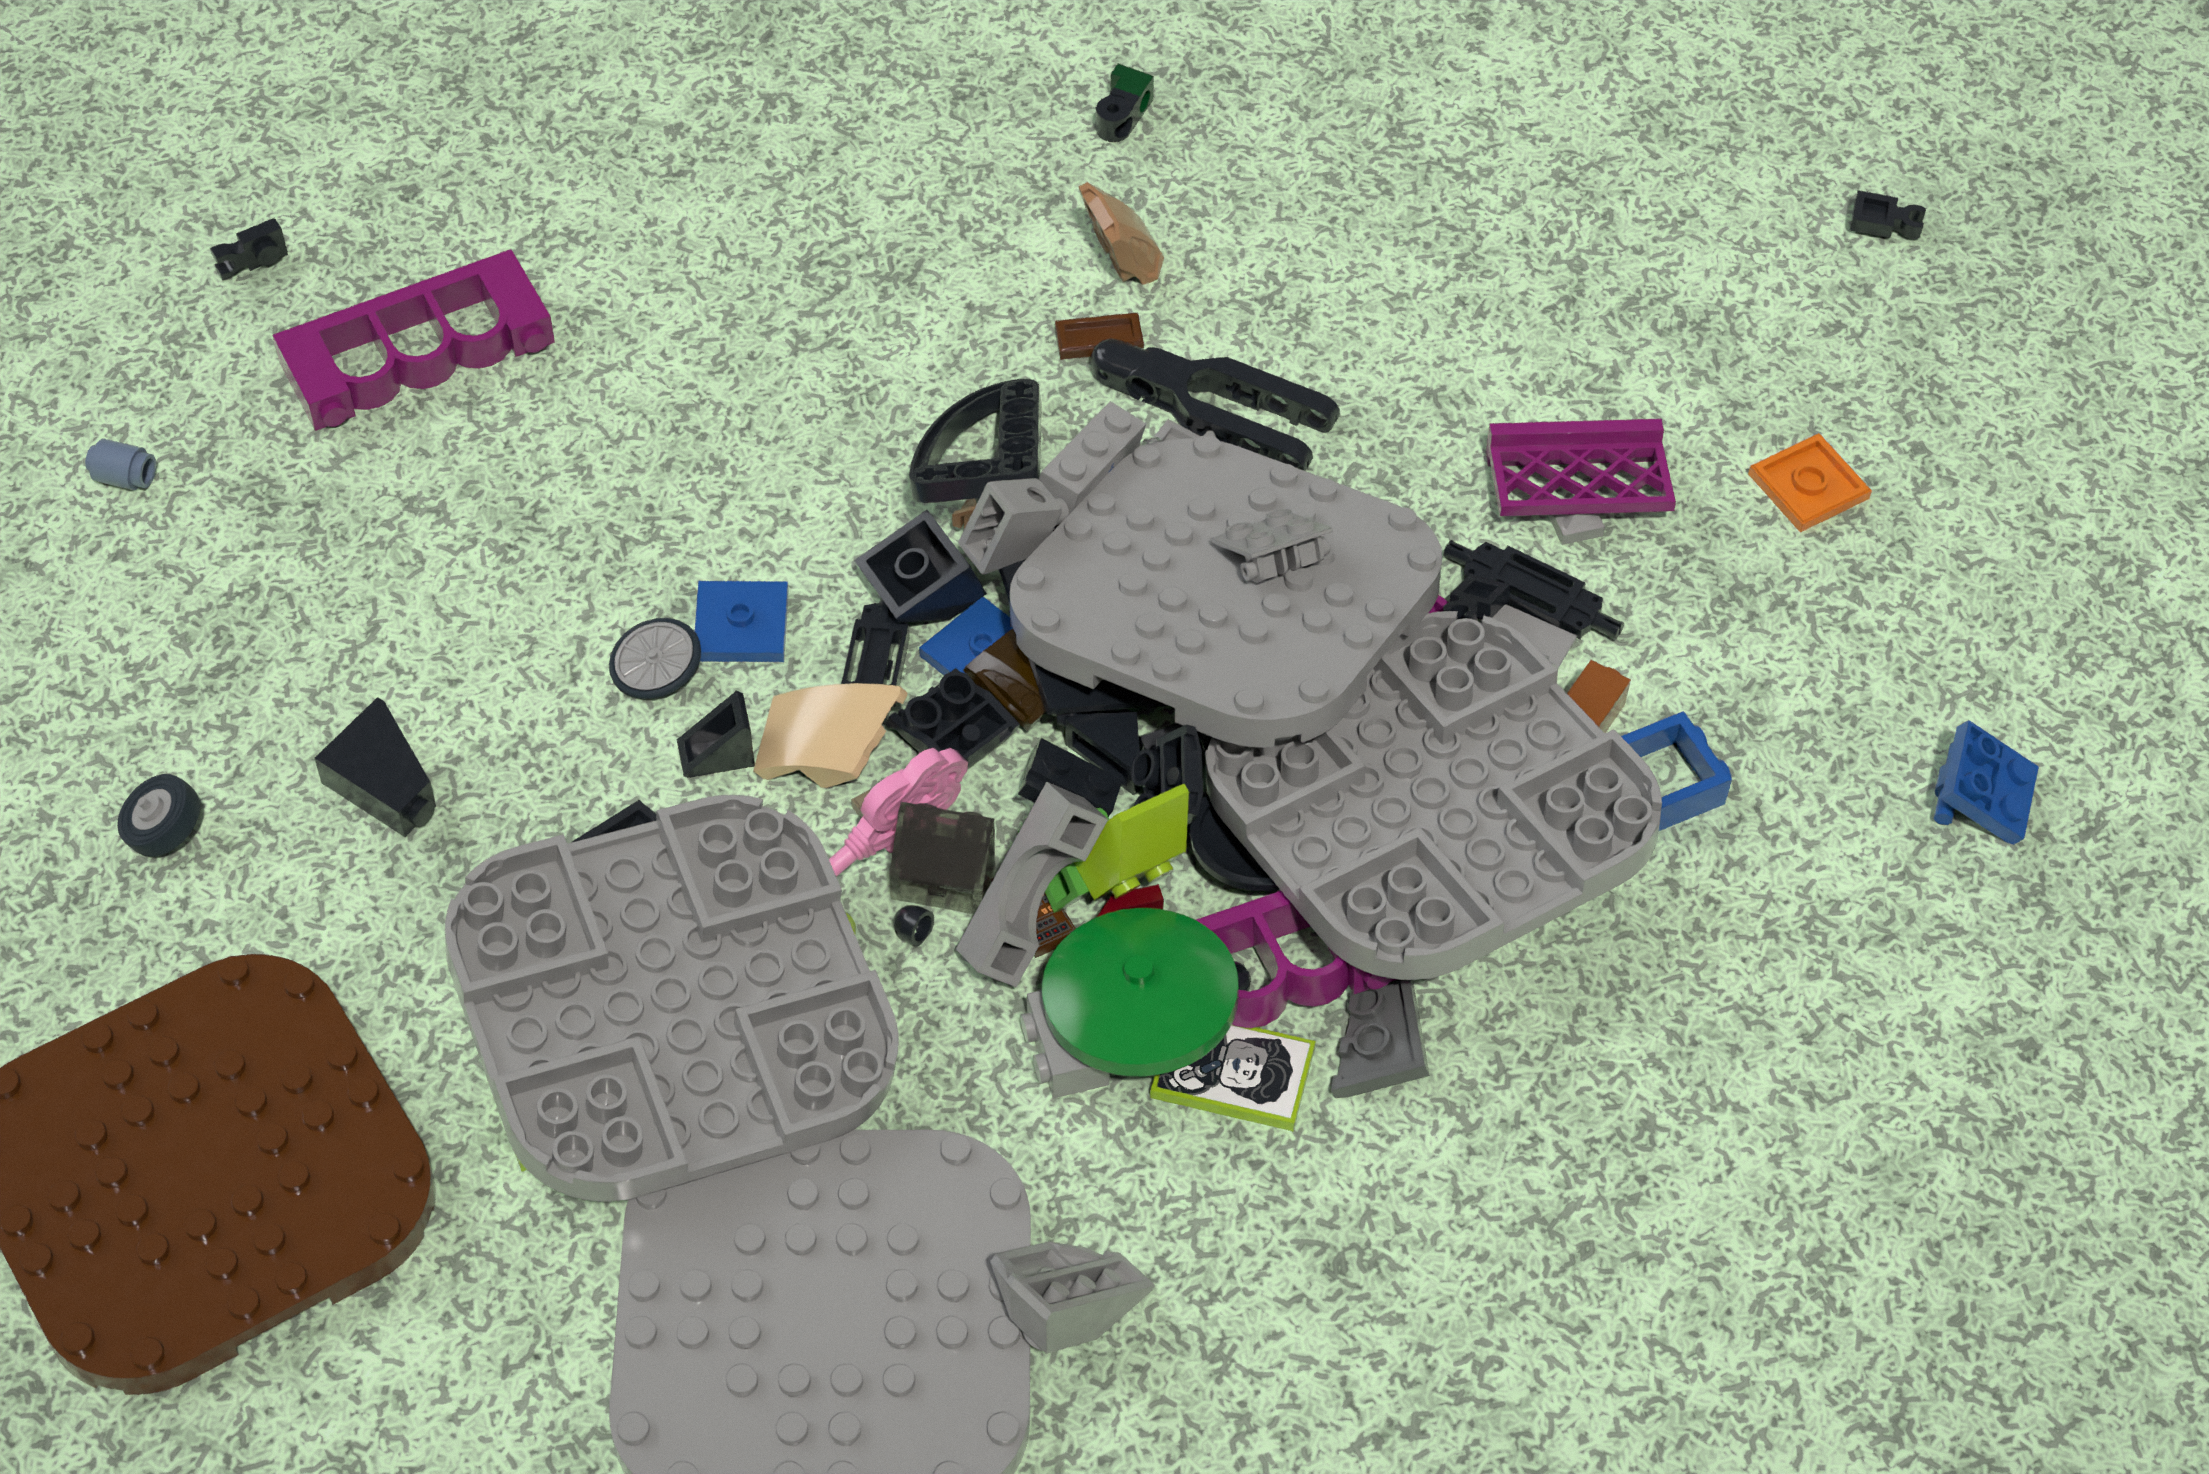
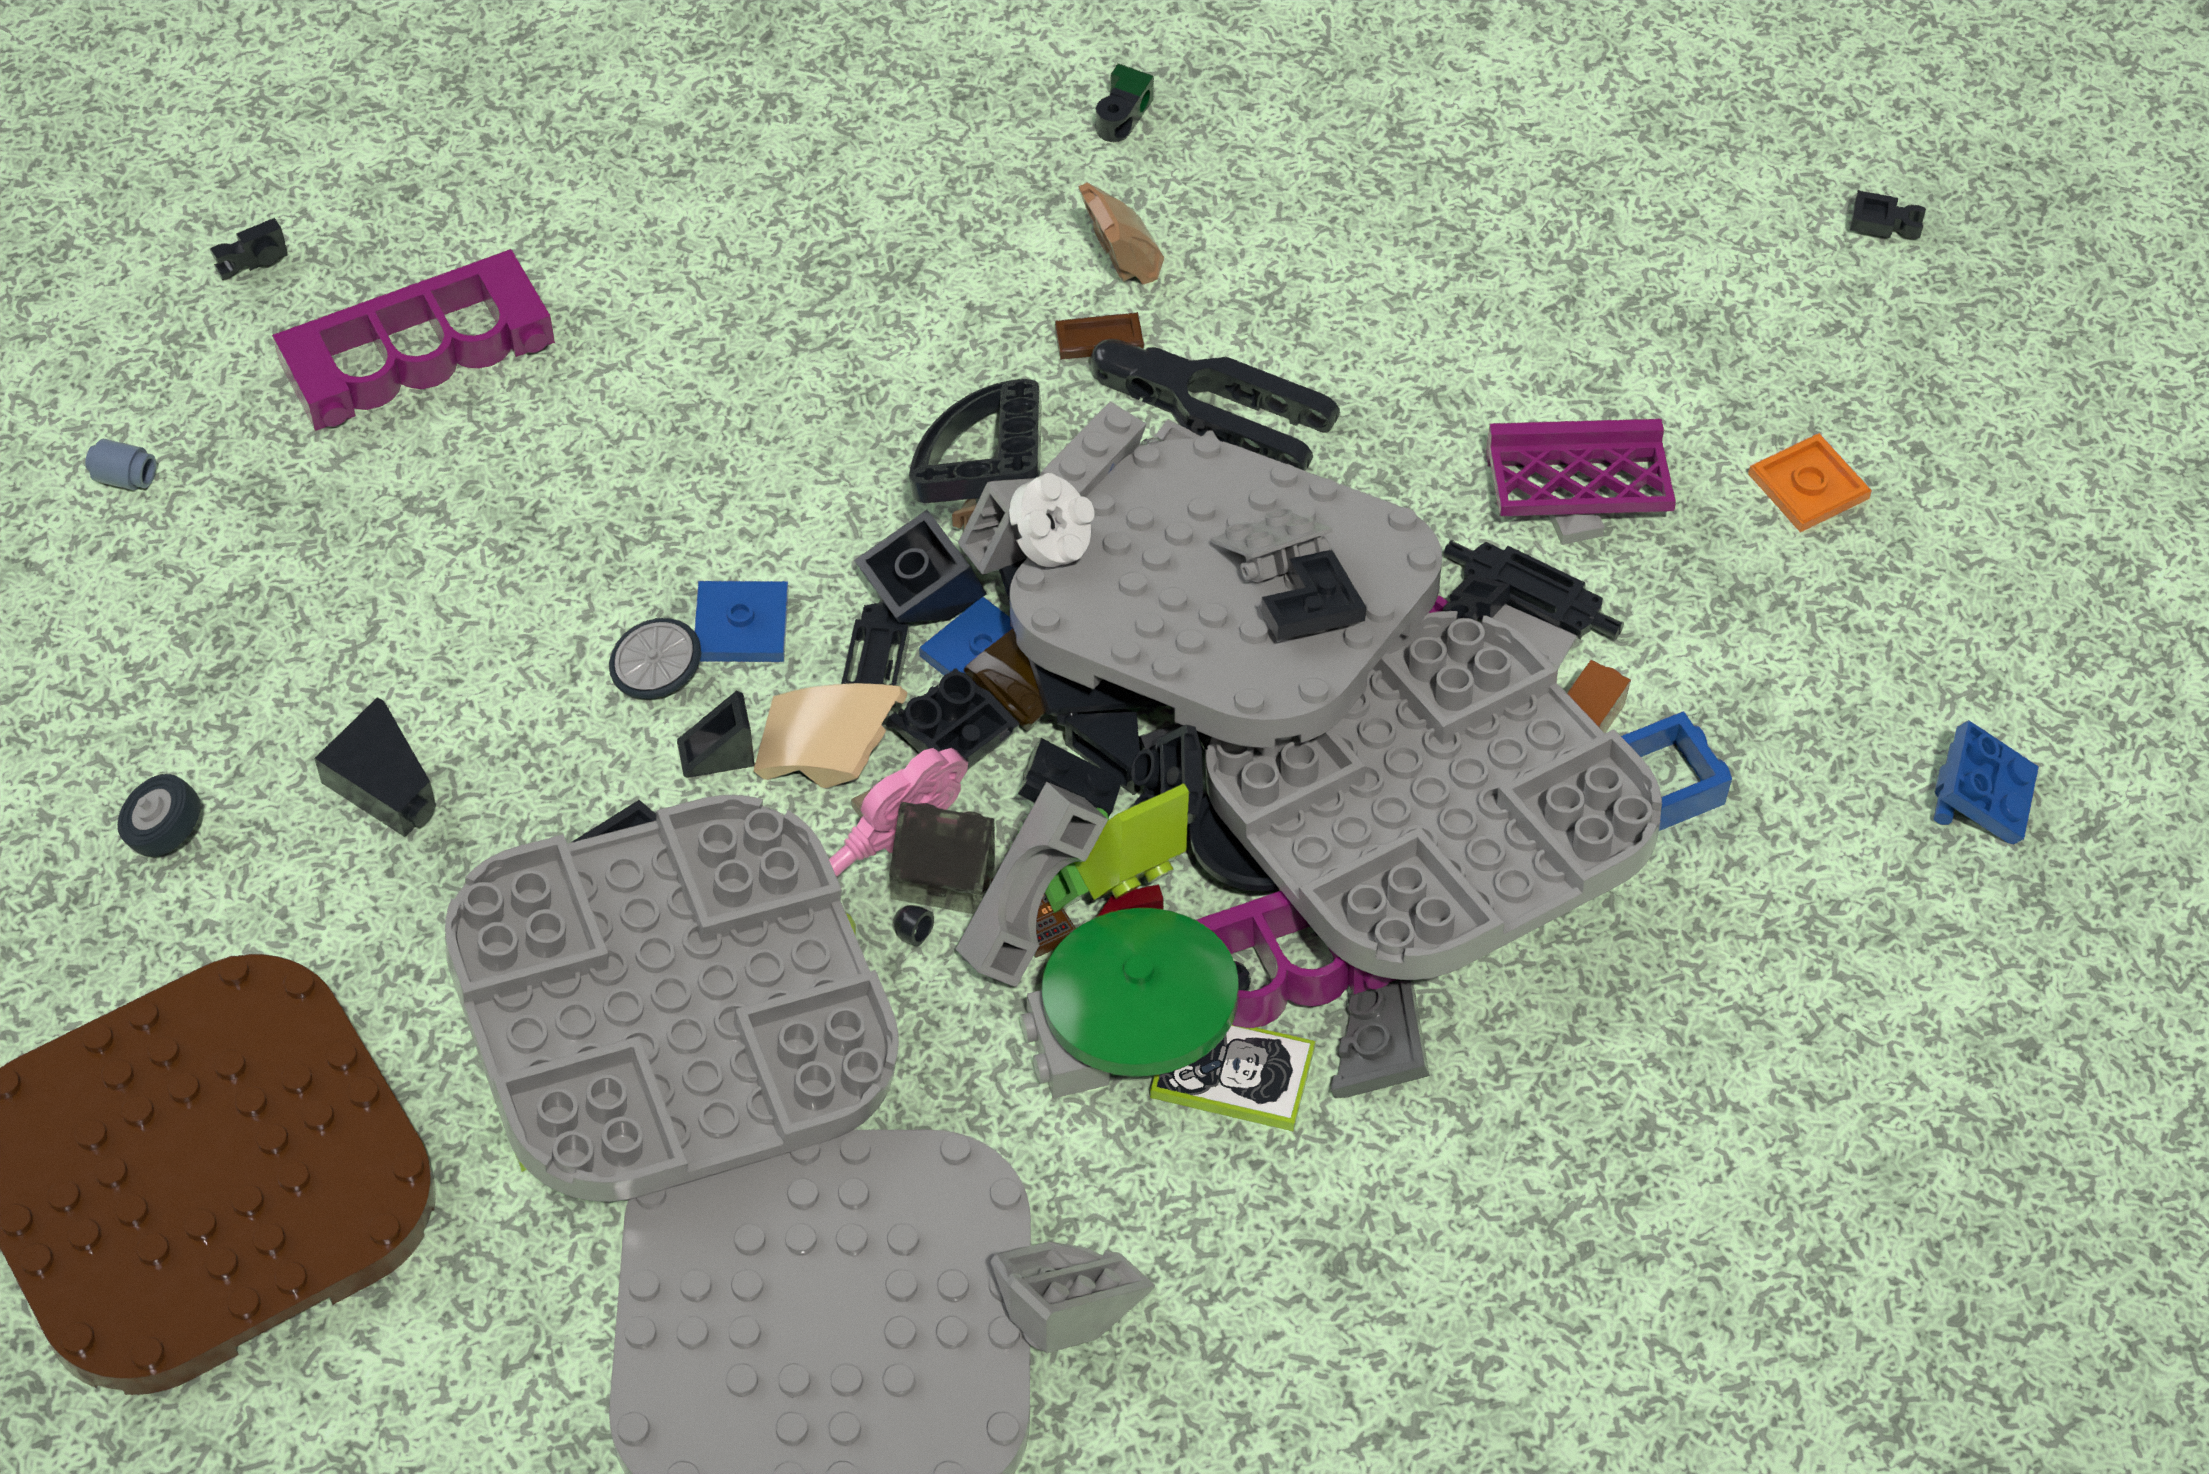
(1070, 514): none -> white plate
(1320, 602): none -> black plate

